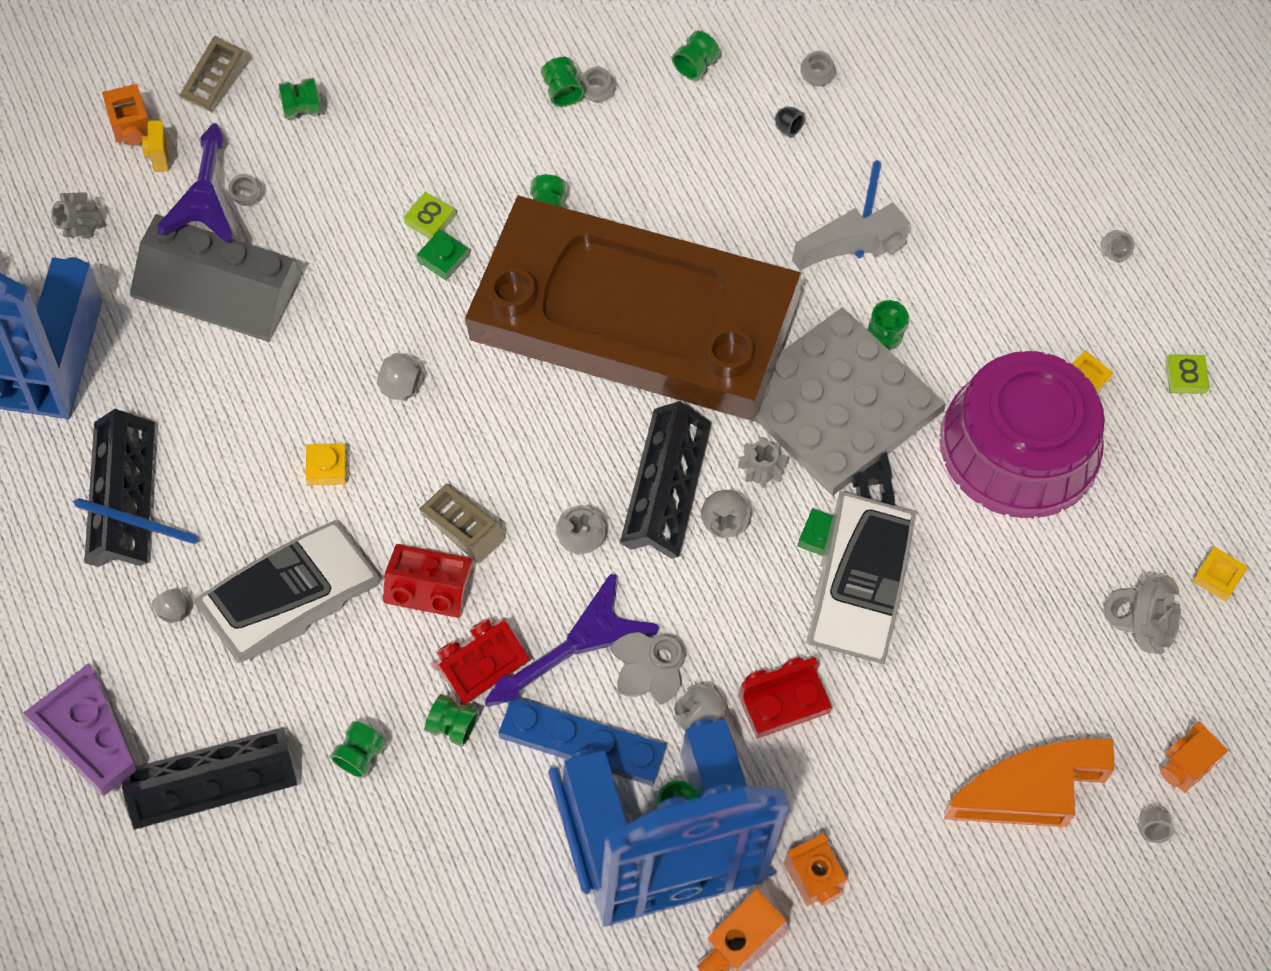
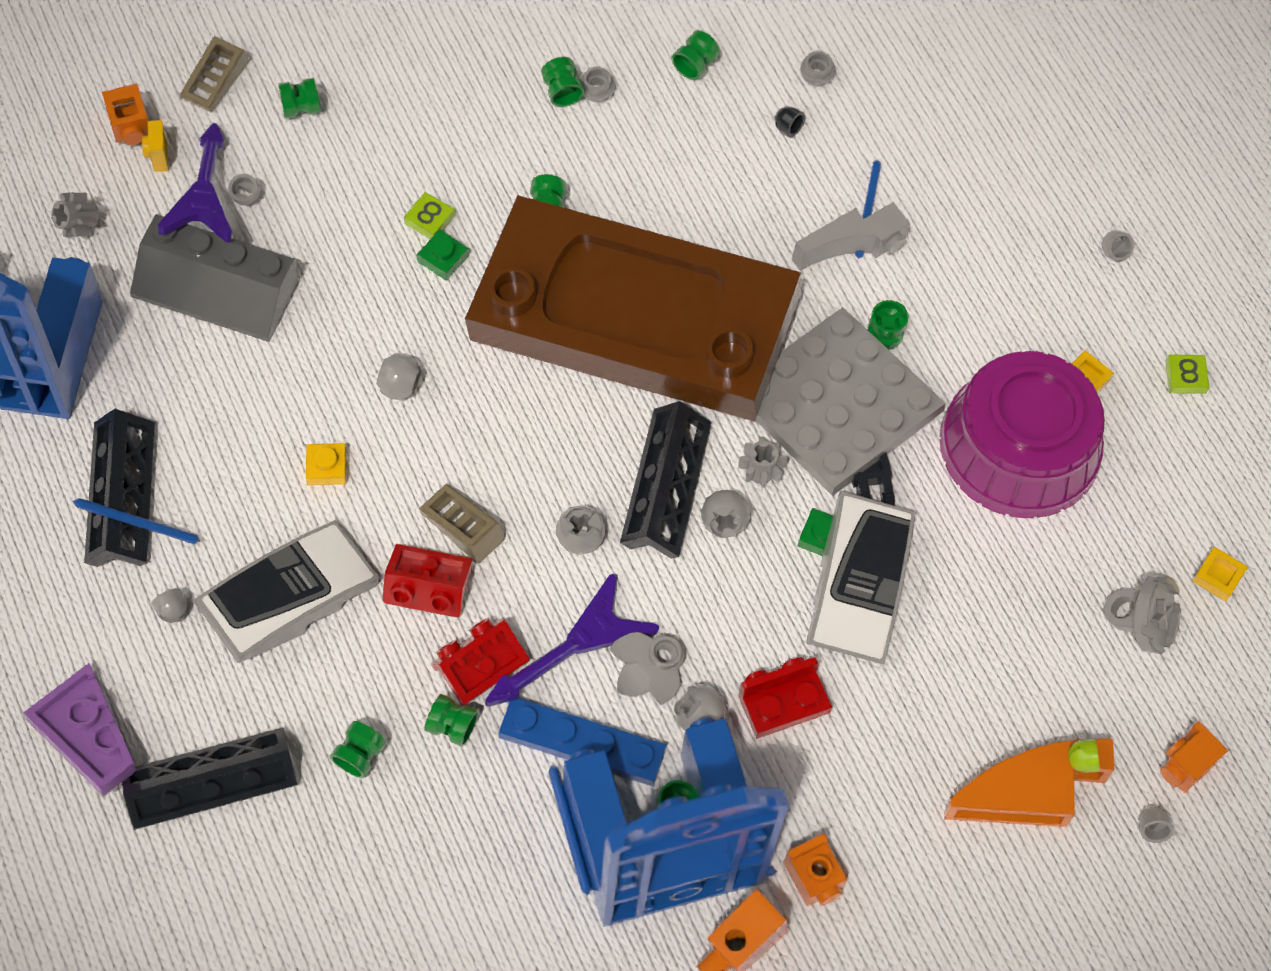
(1084, 756): none -> lime hinge

